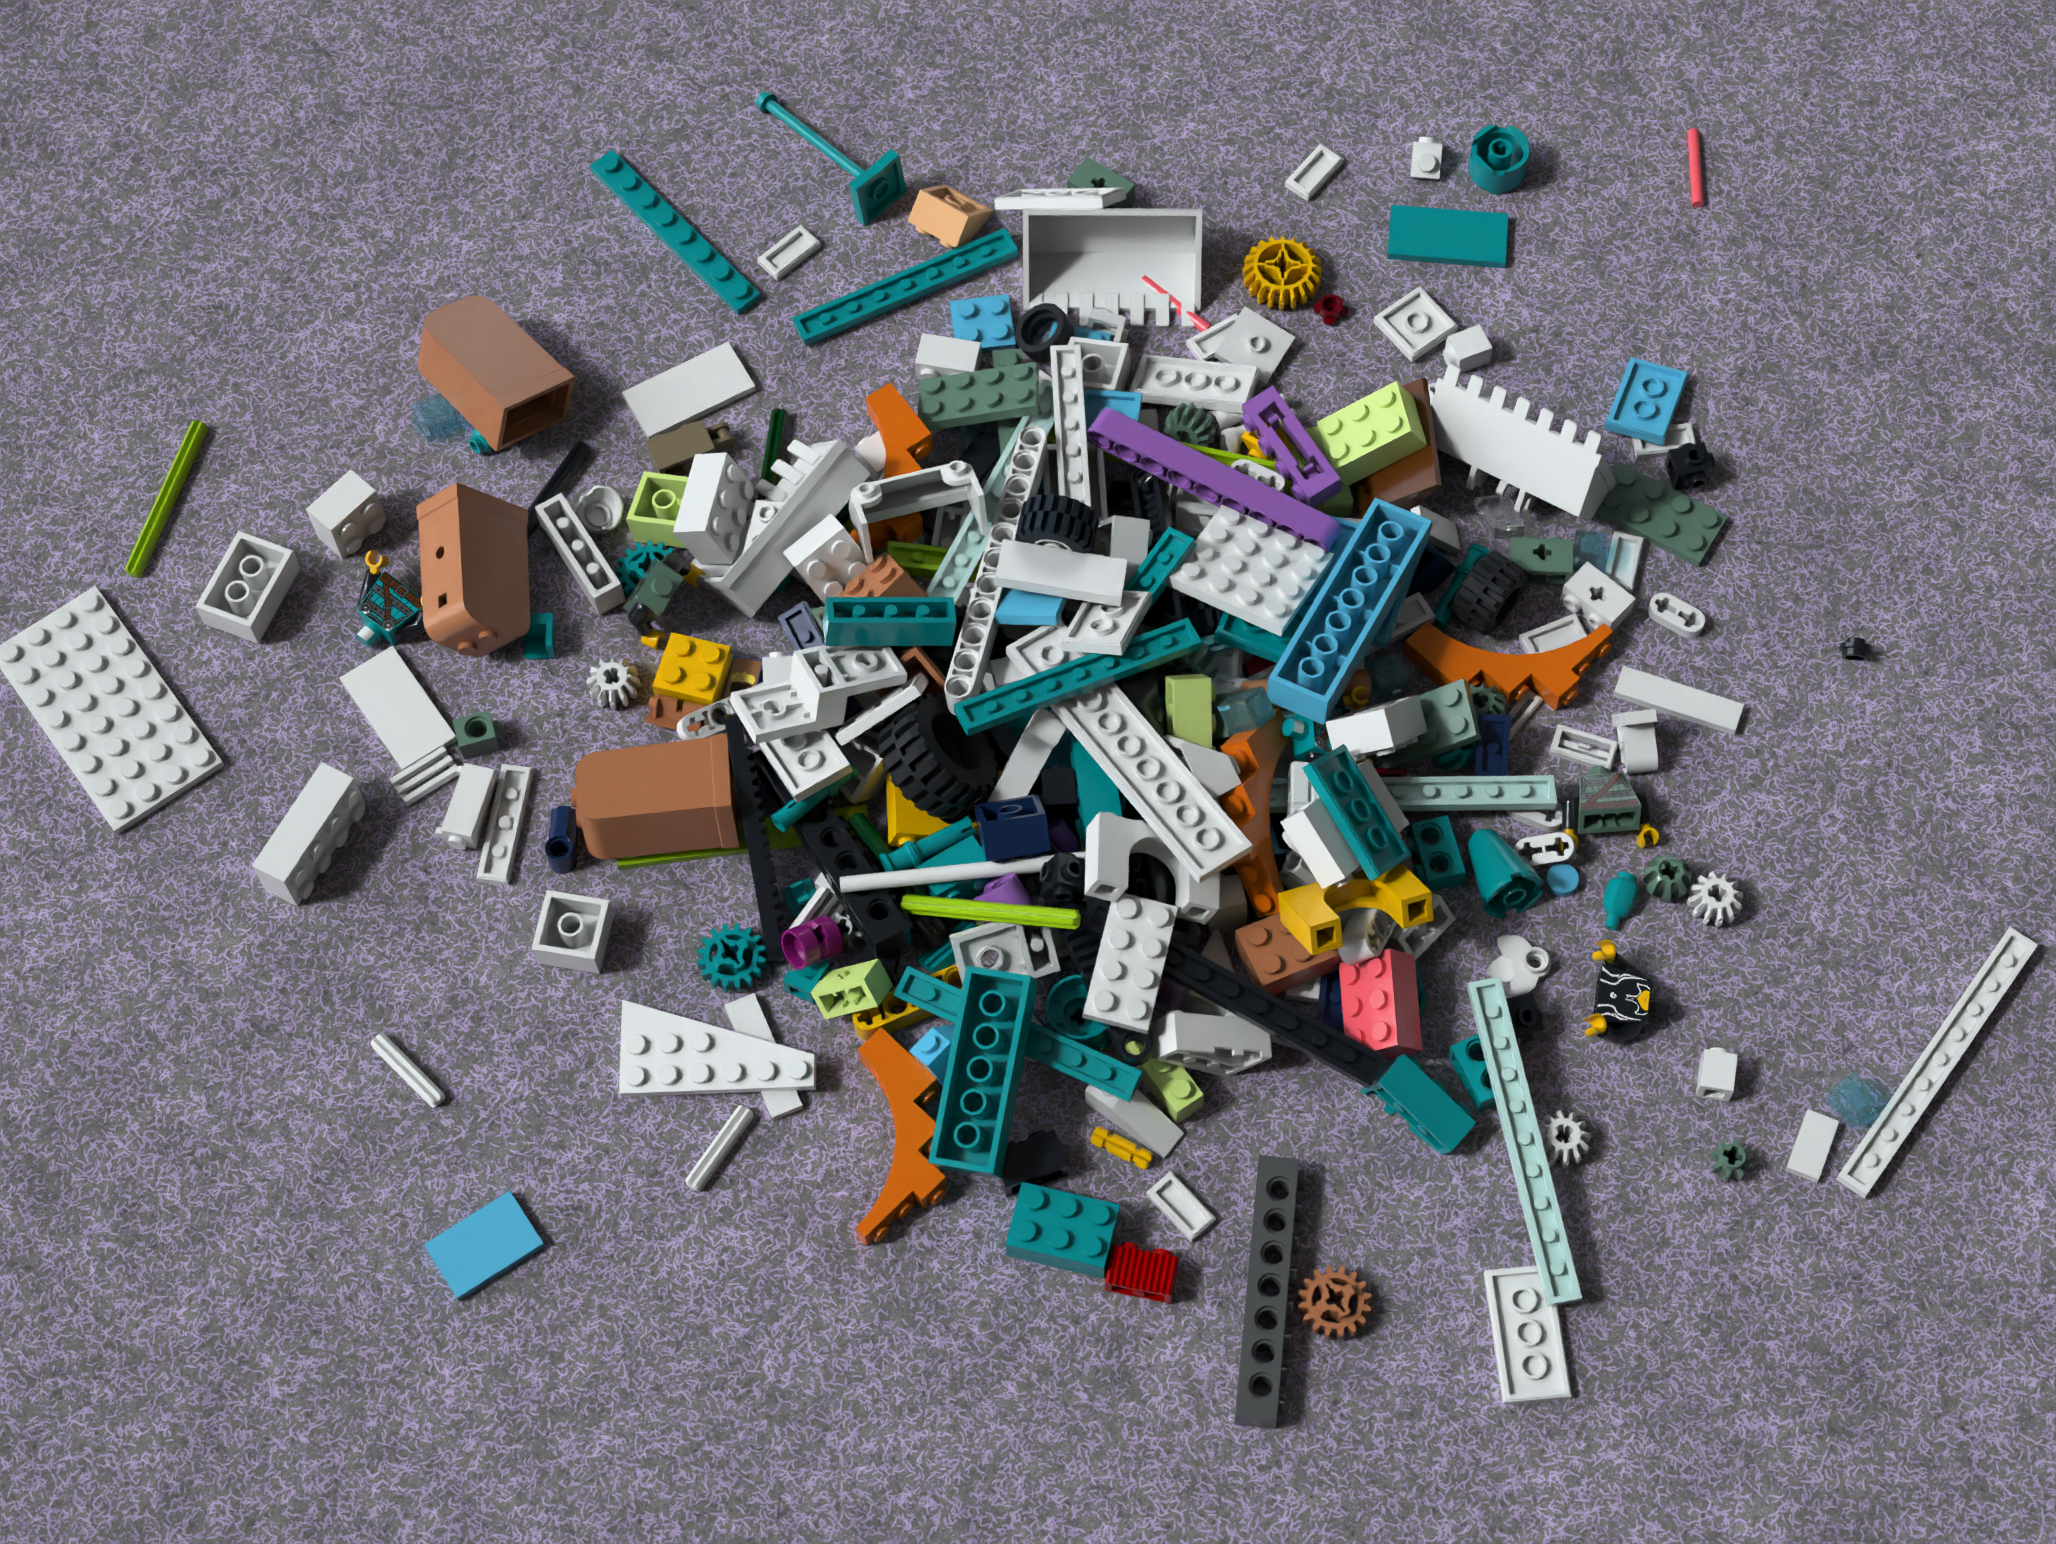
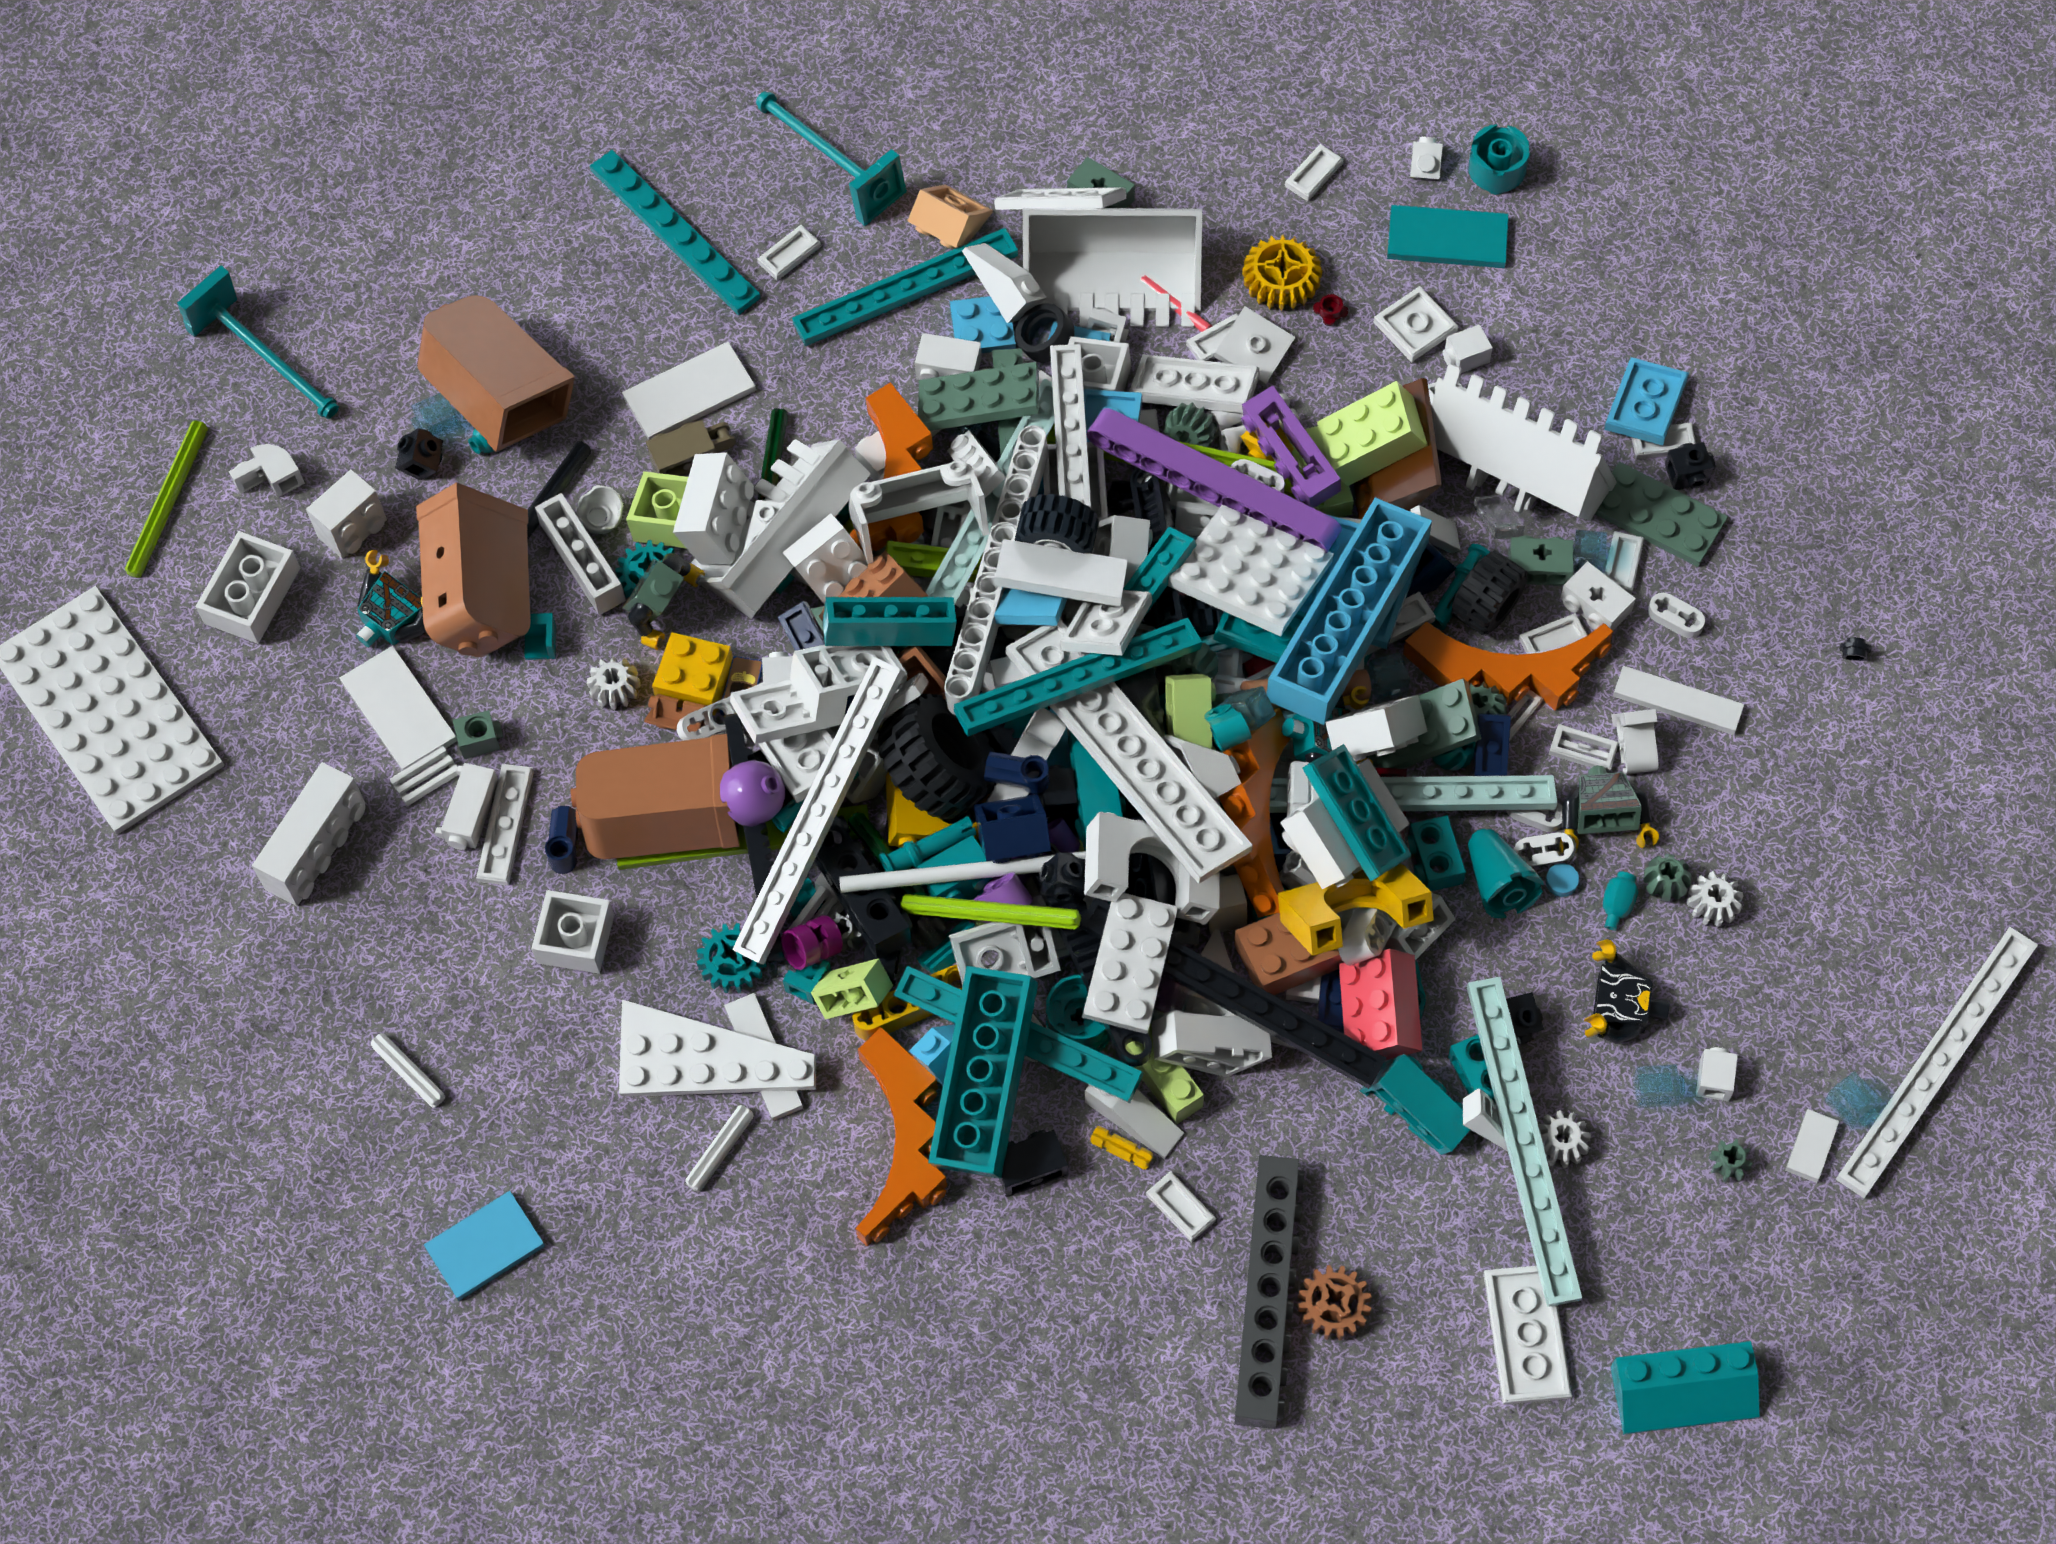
(210, 302): none -> teal tile
(268, 464): none -> white brick
(419, 454): none -> black brick
(752, 792): none -> medium lavender cylinder
(818, 810): none -> white plate
(970, 450): none -> white plate
(1005, 281): none -> white slope
(1014, 770): none -> dark blue piece
(1062, 1230): teal brick -> none
(1142, 1272): red brick -> none
(1227, 726): none -> teal piece
(1482, 1117): none -> white slope
(1514, 964): white plate -> none
(1658, 1086): none -> clear light blue brick
(1686, 1387): none -> teal slope
(1695, 168): coral bar -> none

